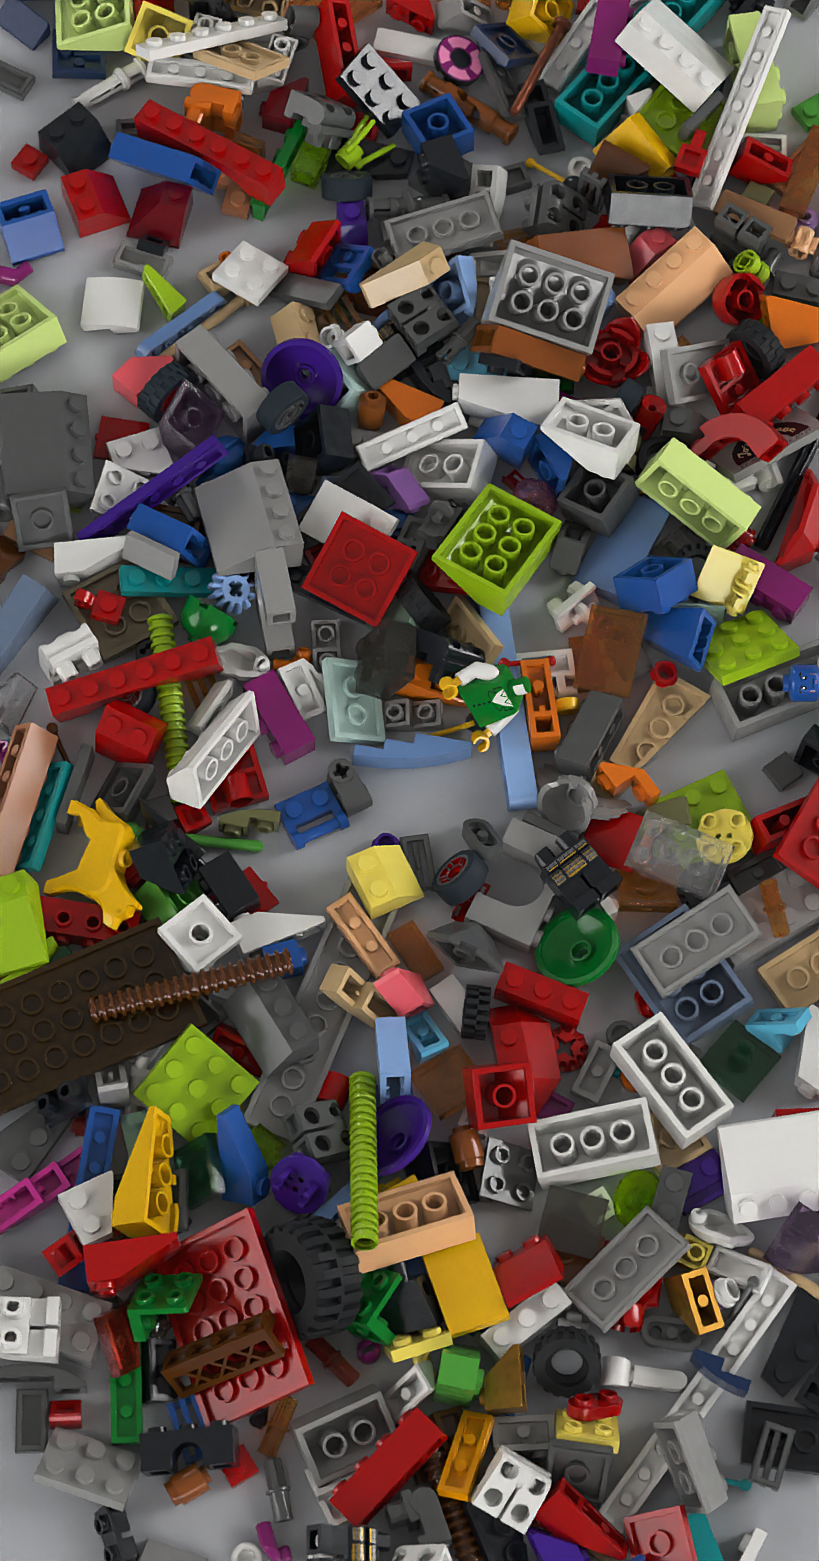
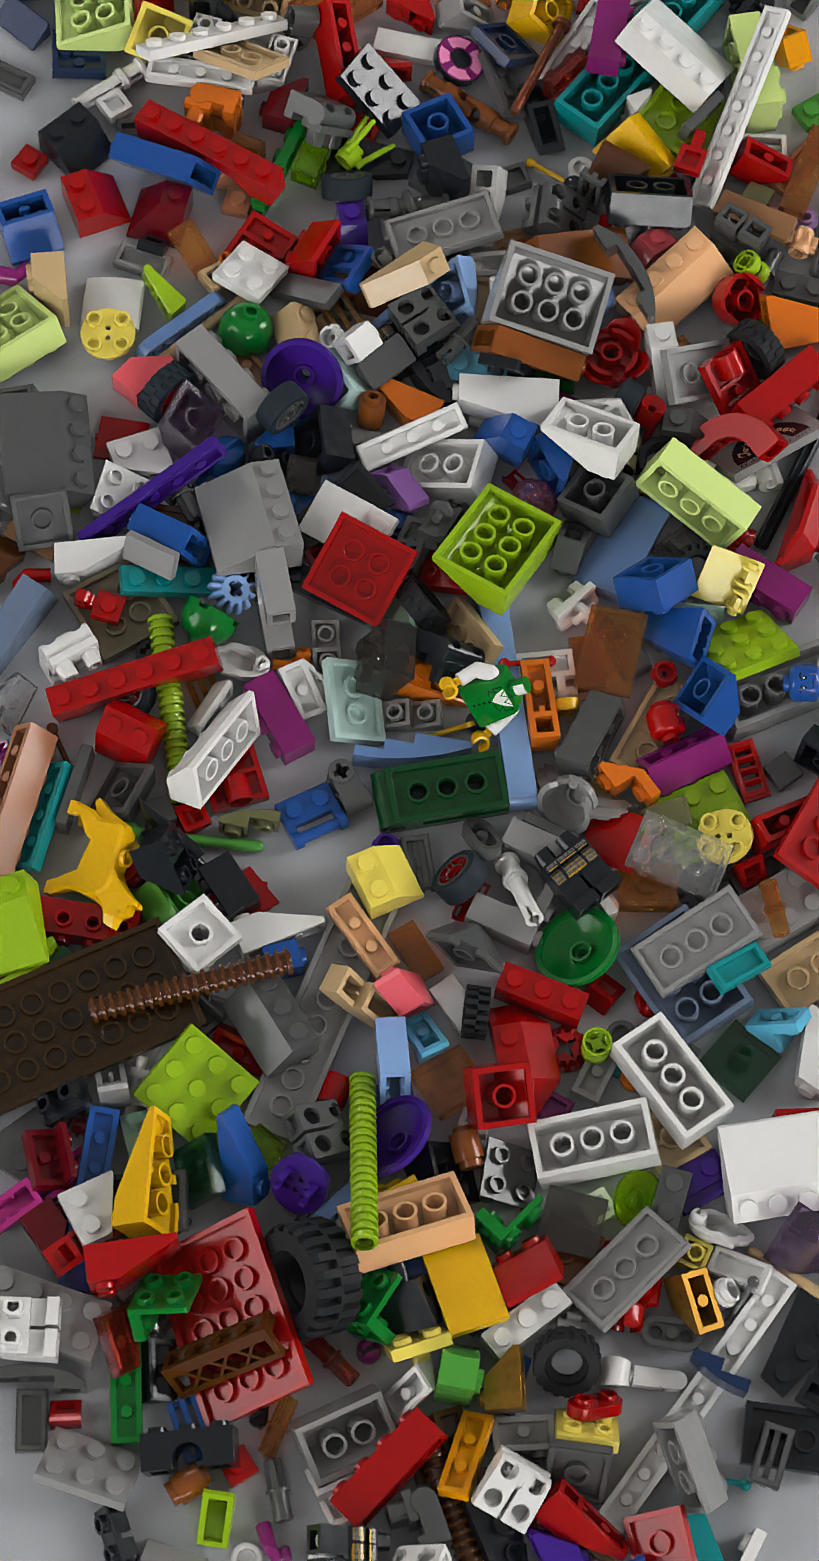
(36, 574): none -> red arm
(45, 1224): none -> dark red slope
(49, 283): none -> tan slope
(50, 1157): none -> dark red bracket
(94, 333): none -> light yellow plate
(114, 105): none -> white plate
(192, 246): none -> clear orange tile
(216, 1518): none -> lime slope
(246, 329): none -> green cylinder
(265, 236): none -> red wing
(401, 812): none -> dark green hinge
(498, 1237): none -> green bracket
(516, 880): none -> white pin
(559, 78): none -> clear red wing
(598, 1039): none -> lime wheel
(604, 993): none -> red slope
(613, 244): none -> dark grey slope
(665, 721): none -> red head
(686, 760): none -> magenta brick
(710, 696): none -> blue slope
(738, 748): none -> red slope
(738, 967): none -> teal tile
(750, 871): none -> red slope
(793, 49): none -> light orange slope

